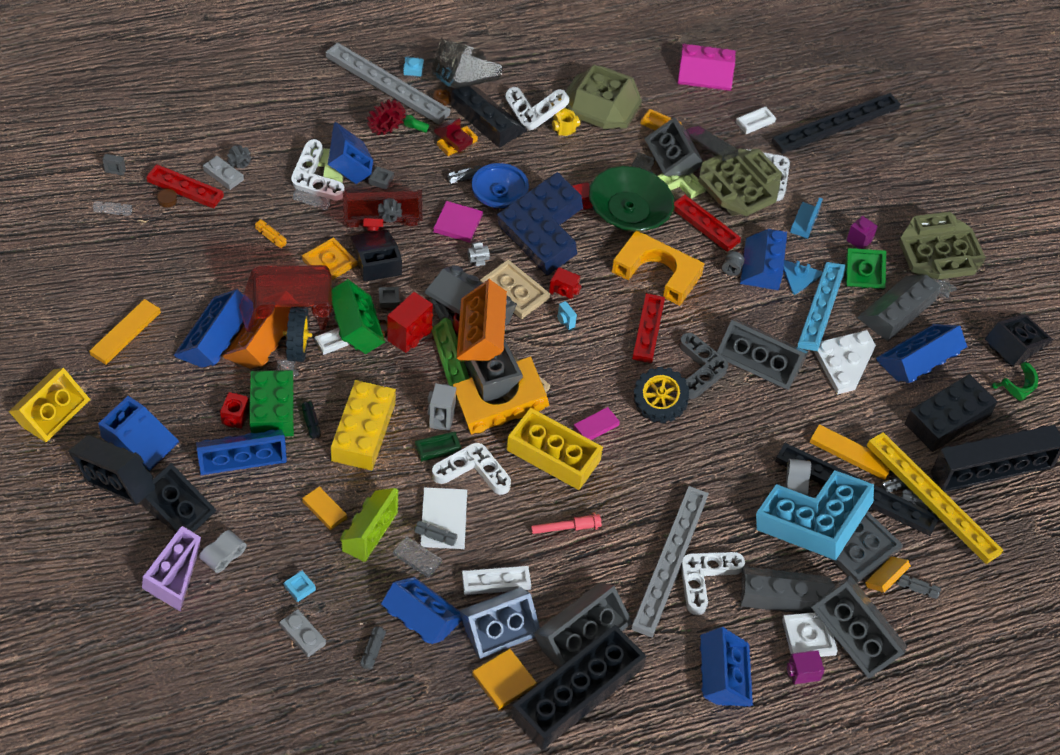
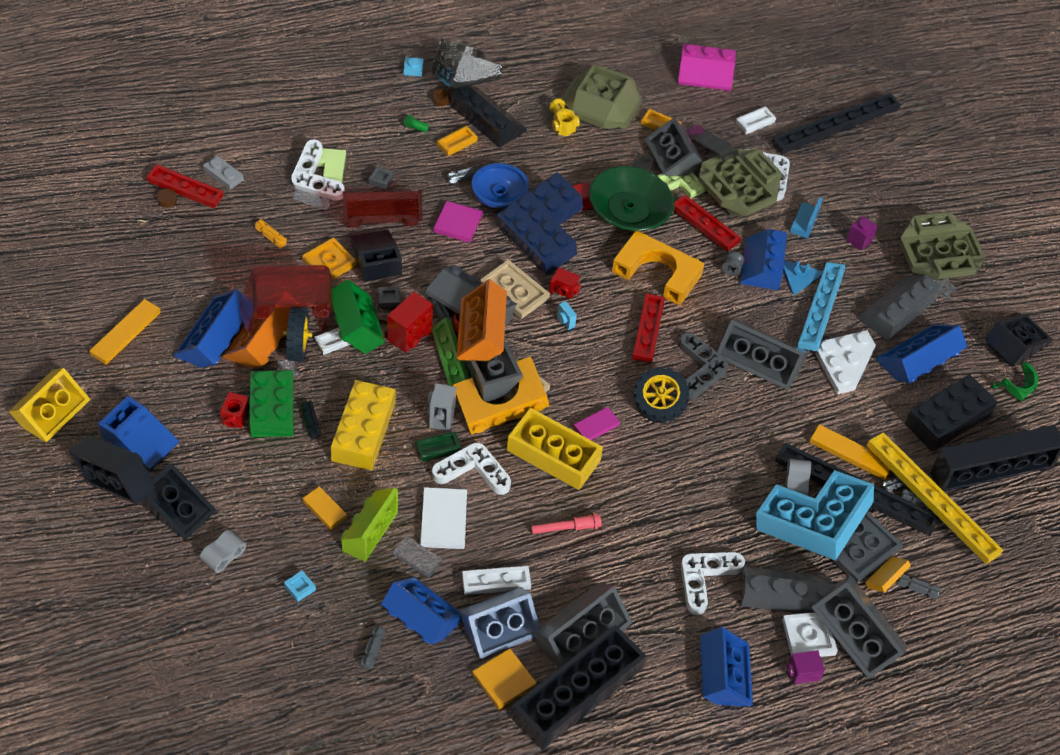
(112, 208): clear axle -> none
(114, 164): dark grey plate -> none
(173, 568): lavender wedge -> none
(239, 156): dark grey gear -> none
(241, 452): blue slope -> none
(302, 633): light grey plate -> none
(349, 155): blue slope -> none
(373, 224): red plate -> none
(386, 117): dark red gear -> none
(388, 83): light grey plate -> none
(390, 210): dark grey gear -> none
(436, 533): dark grey axle -> none
(454, 135): dark red slope -> none
(478, 253): light grey gear -> none
(535, 112): white beam -> none
(670, 562): light grey plate -> none
(865, 268): green slope -> none

